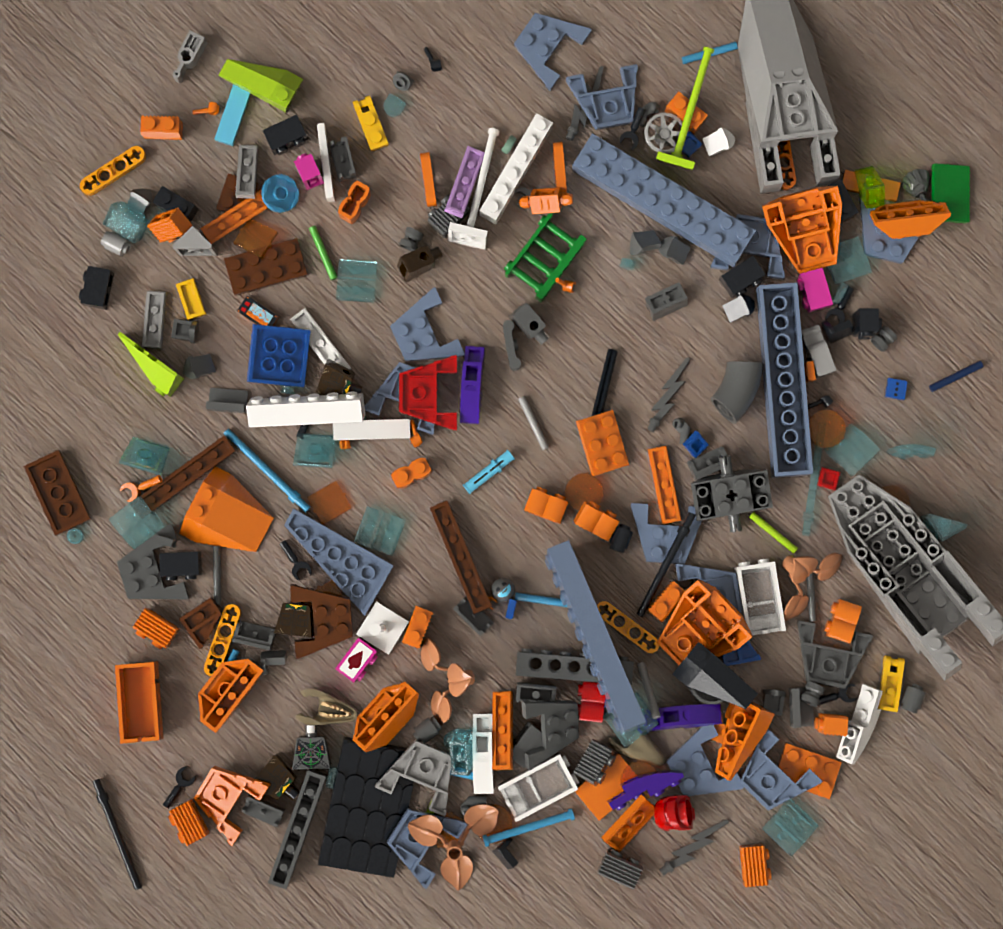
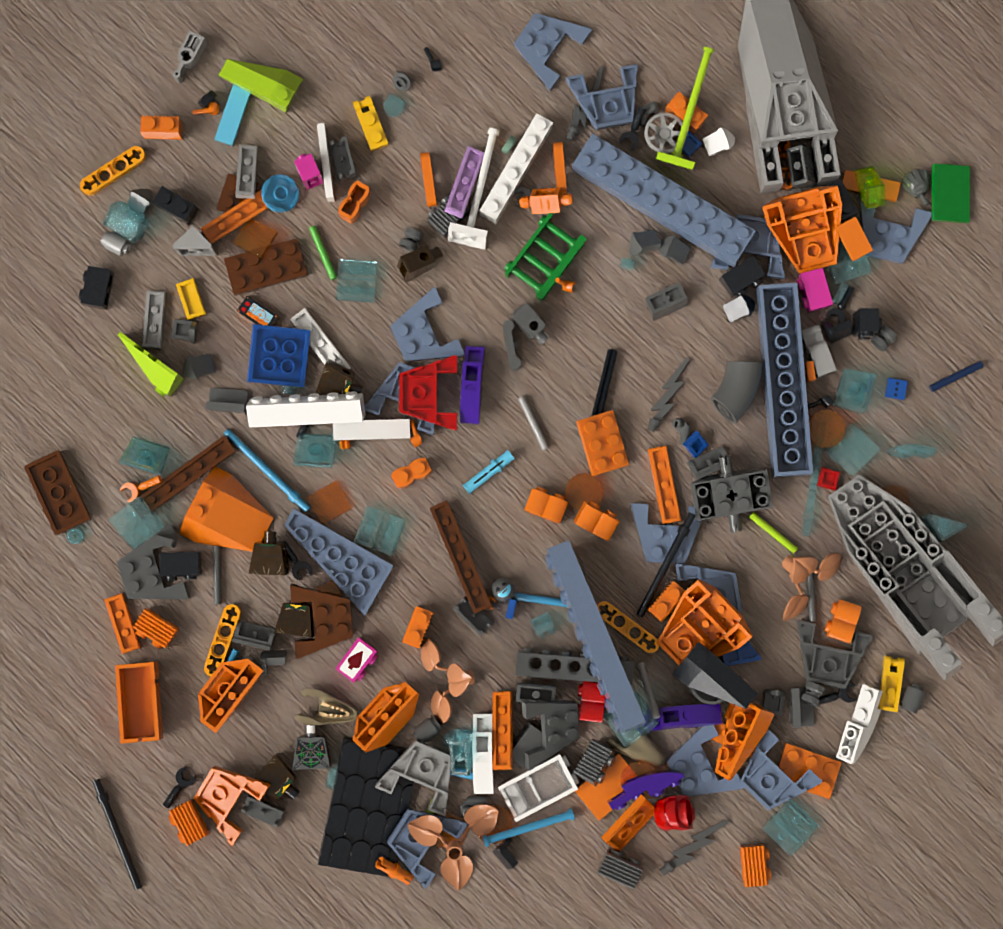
(122, 623): none -> orange tile
(169, 225): orange brick -> none
(201, 621): reddish brown wing -> none
(207, 98): none -> black tile
(269, 556): none -> dark brown torso
(285, 135): black brick -> none
(297, 828): dark grey brick -> none
(382, 628): white tile -> none
(394, 870): none -> orange pin
(542, 624): none -> clear light blue tile
(621, 538): black brick -> none
(718, 50): dark azure bar -> none
(760, 597): clear door -> none
(801, 166): none -> dark grey brick
(831, 724): orange brick -> none
(853, 238): none -> orange panel
(854, 390): none -> clear light blue slope
(910, 218): orange wedge -> none

